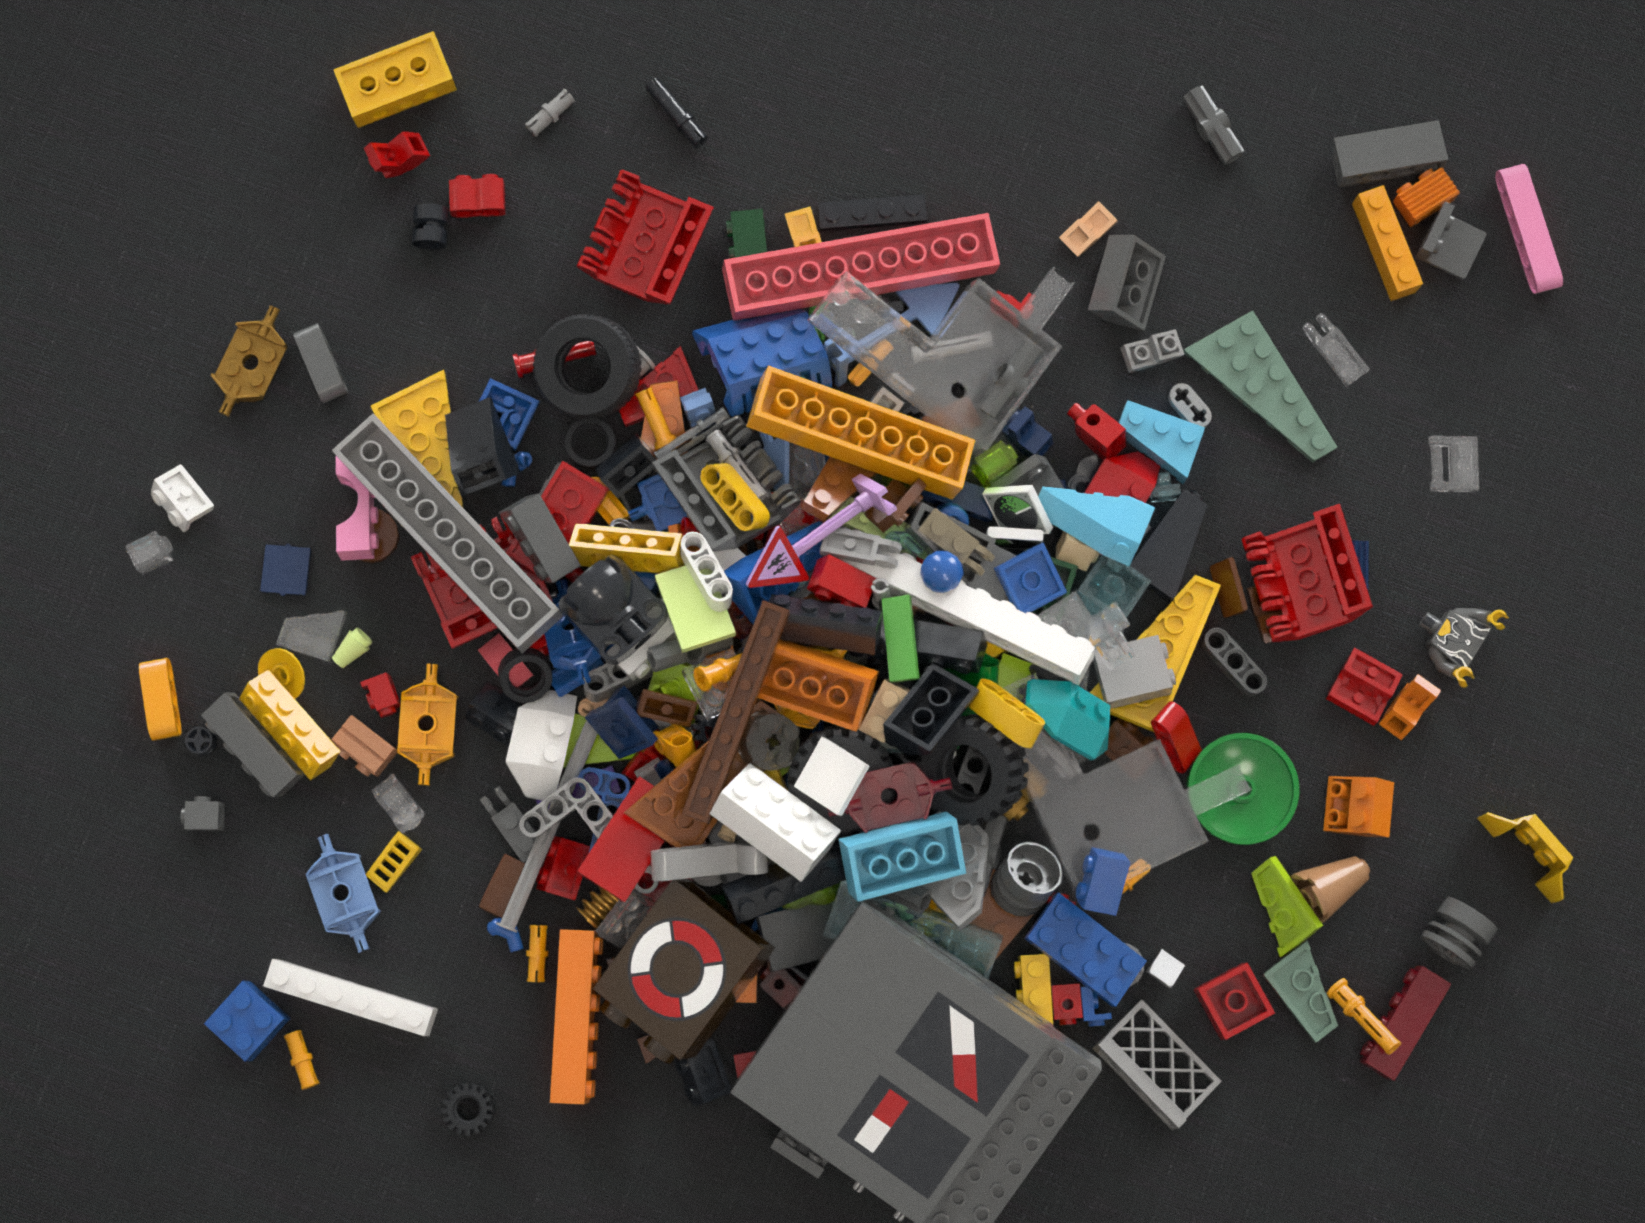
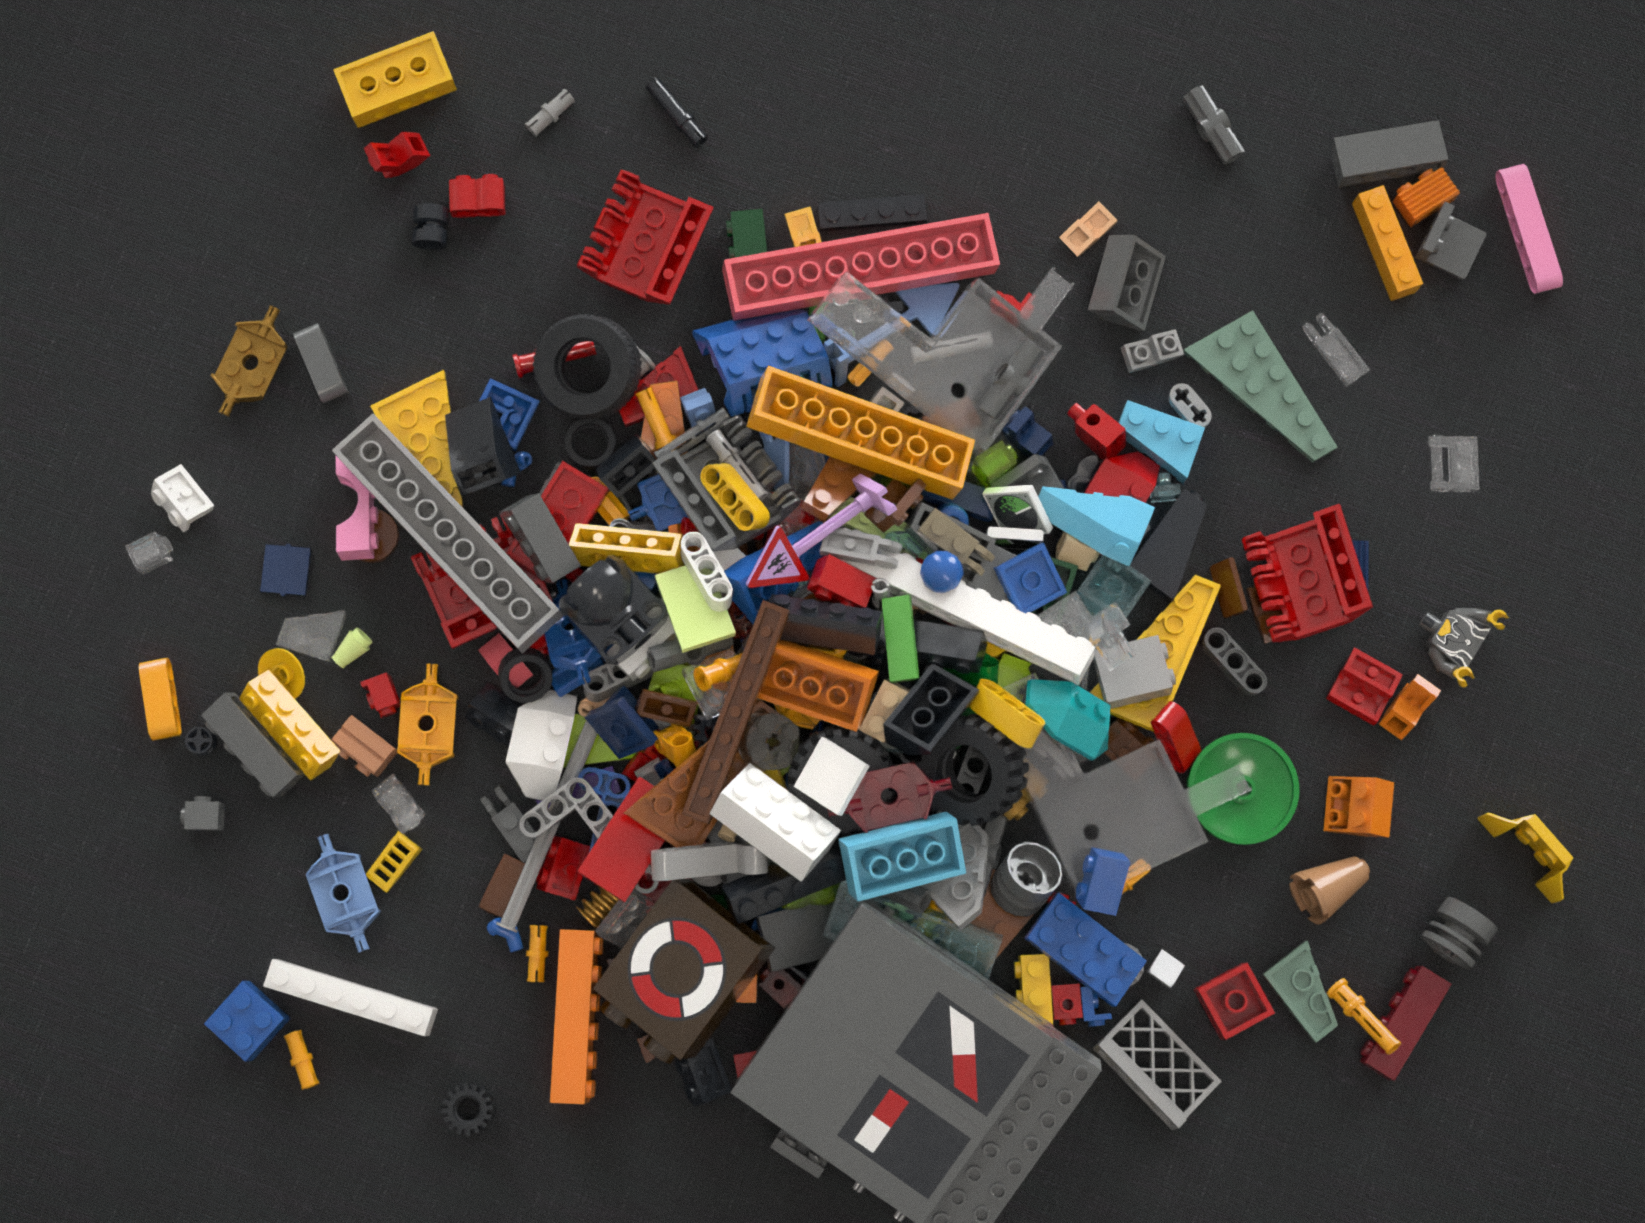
(1287, 908): lime wing -> none

